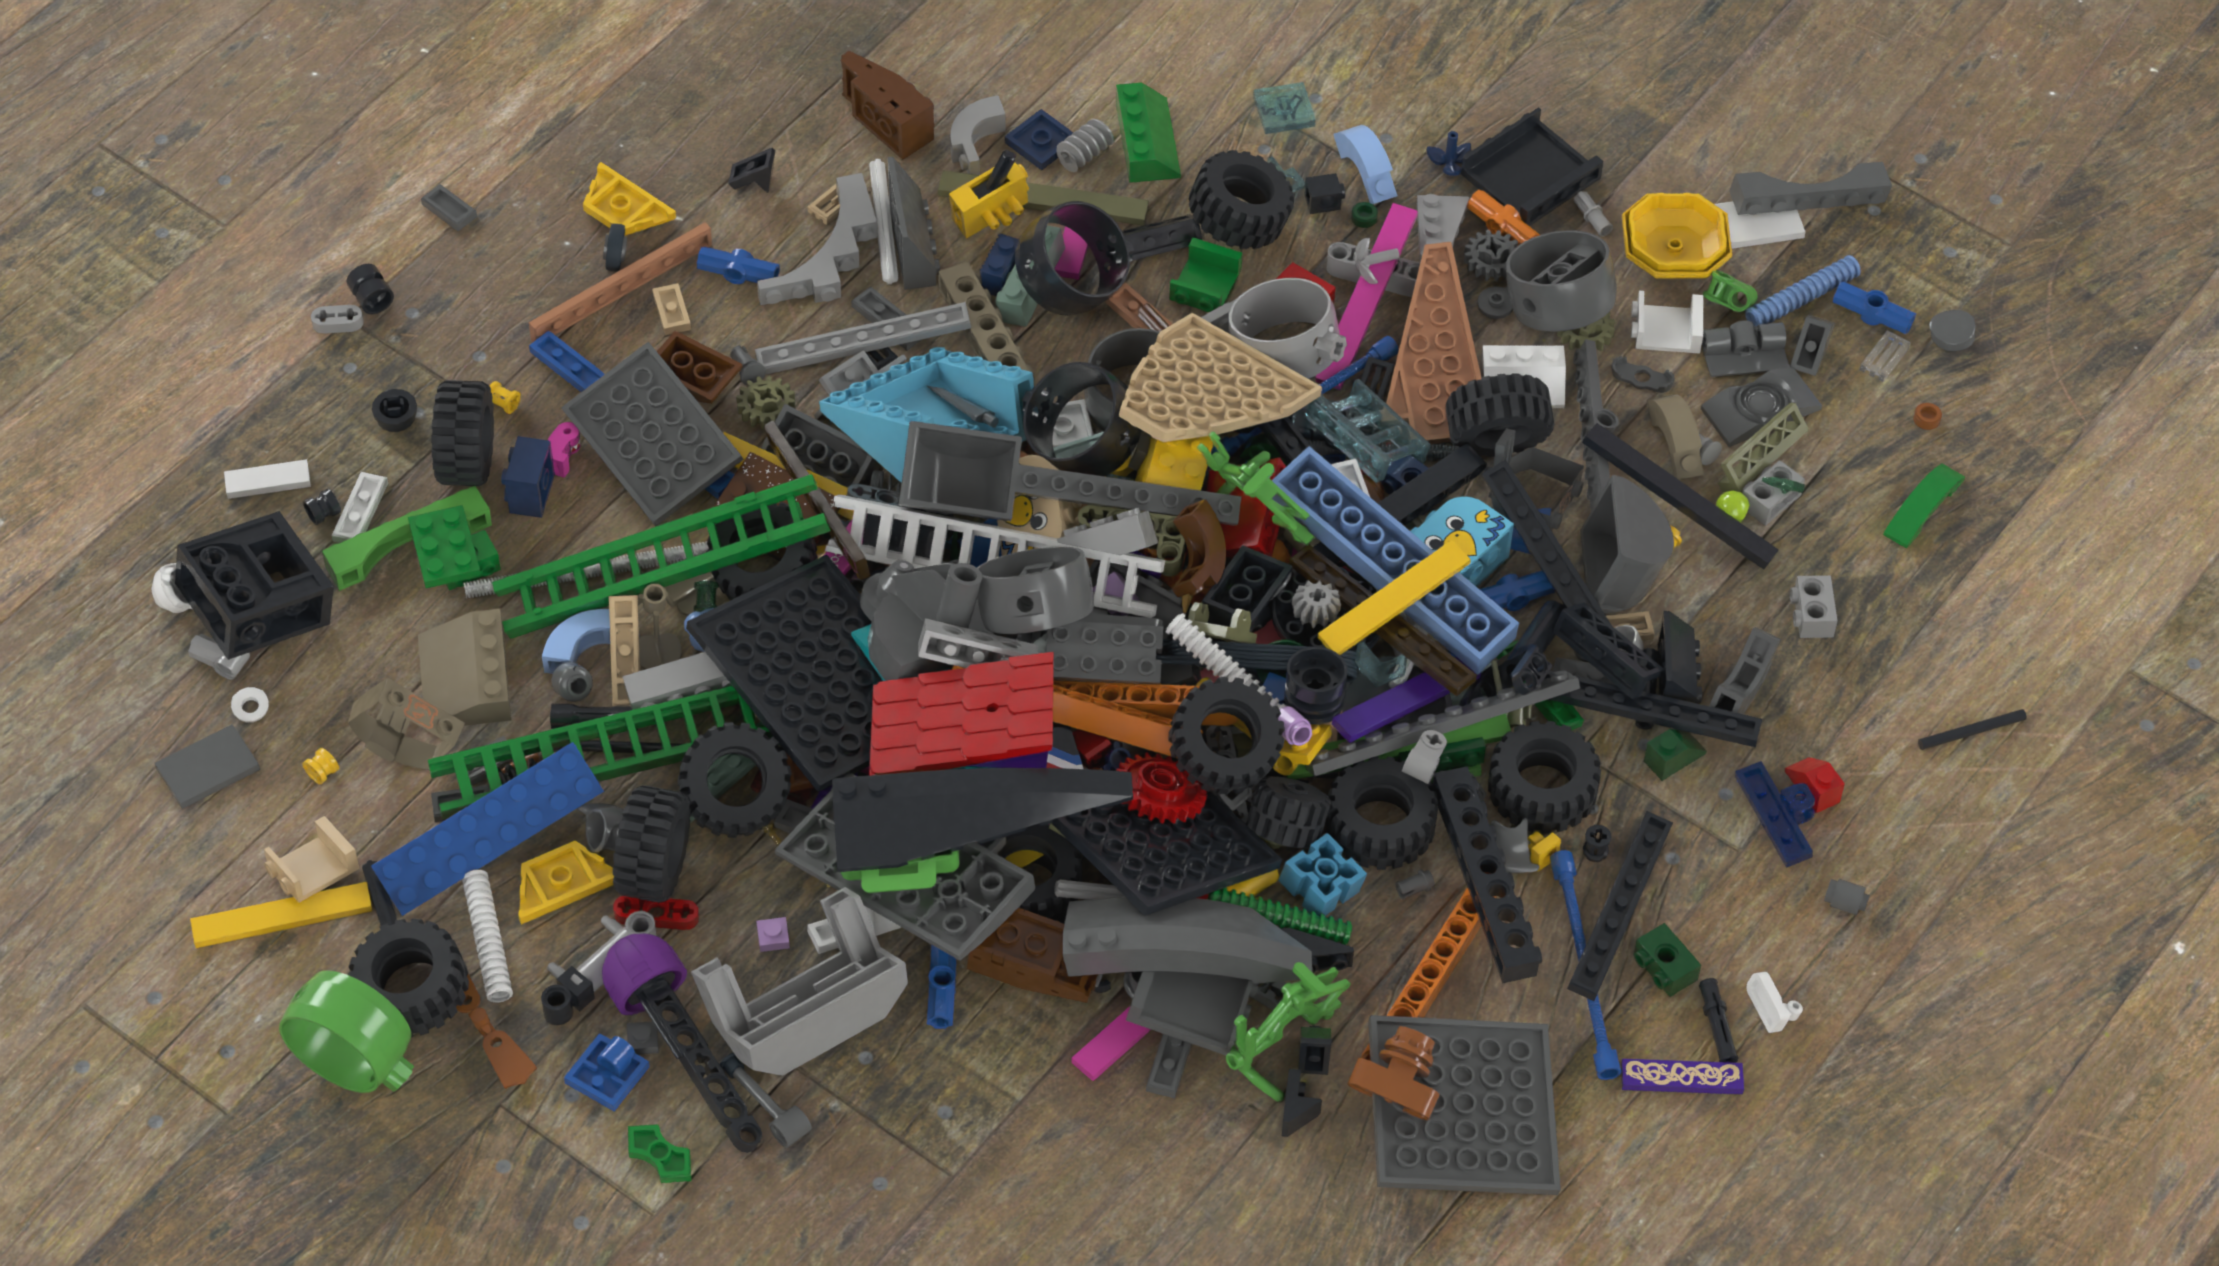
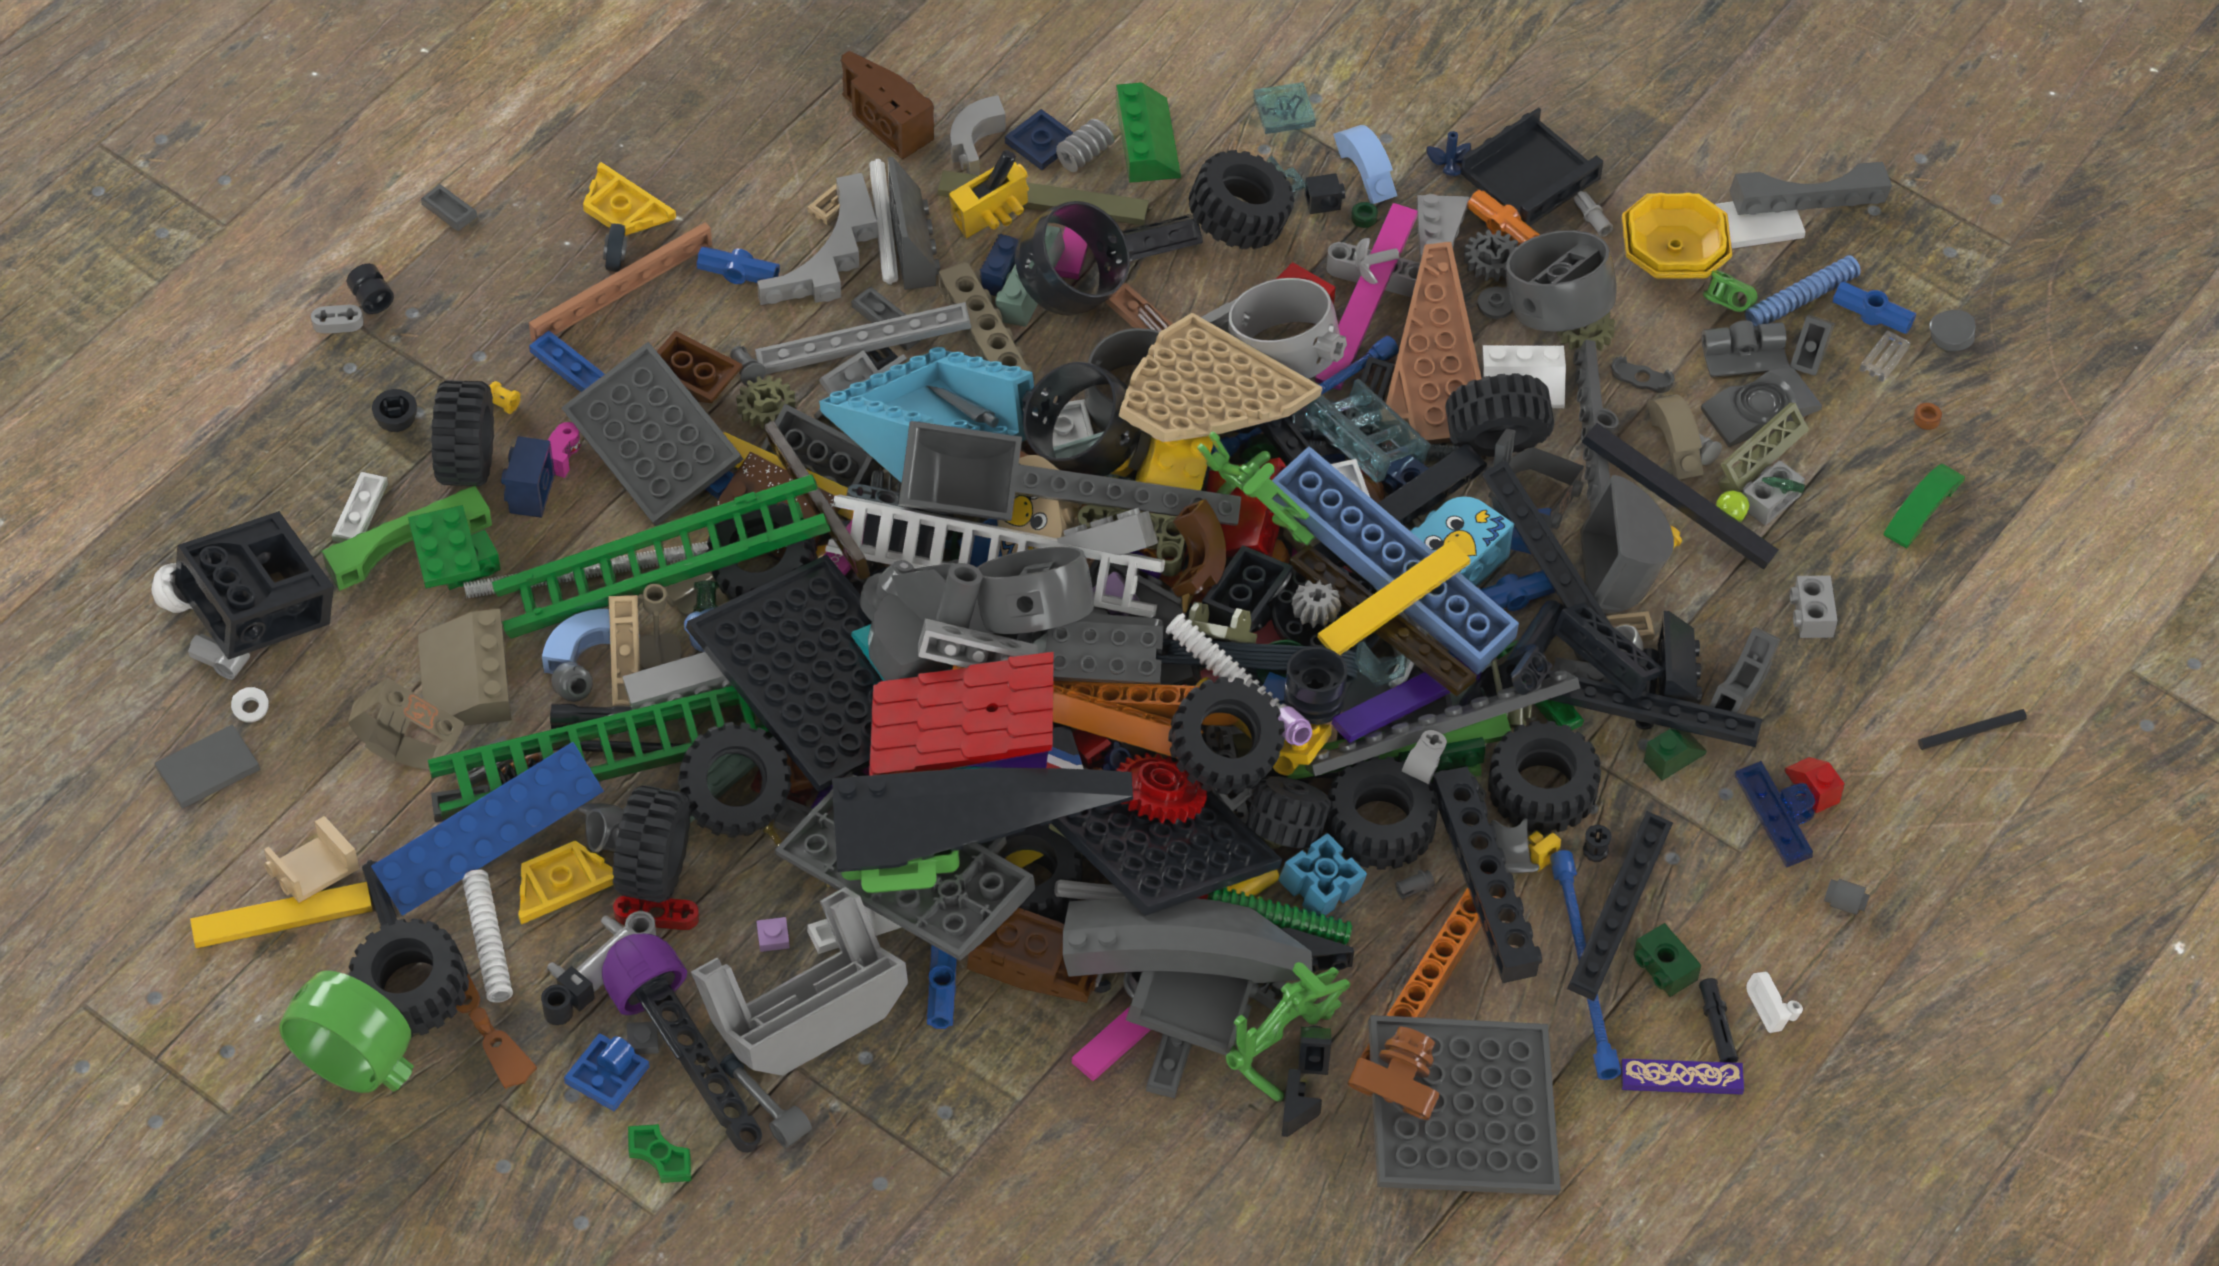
(267, 479): white tile -> none
(320, 766): yellow wheel -> none
(322, 506): black wheel -> none
(671, 309): tan plate -> none
(753, 169): black slope -> none
(1206, 276): green panel -> none
(1668, 327): white panel -> none

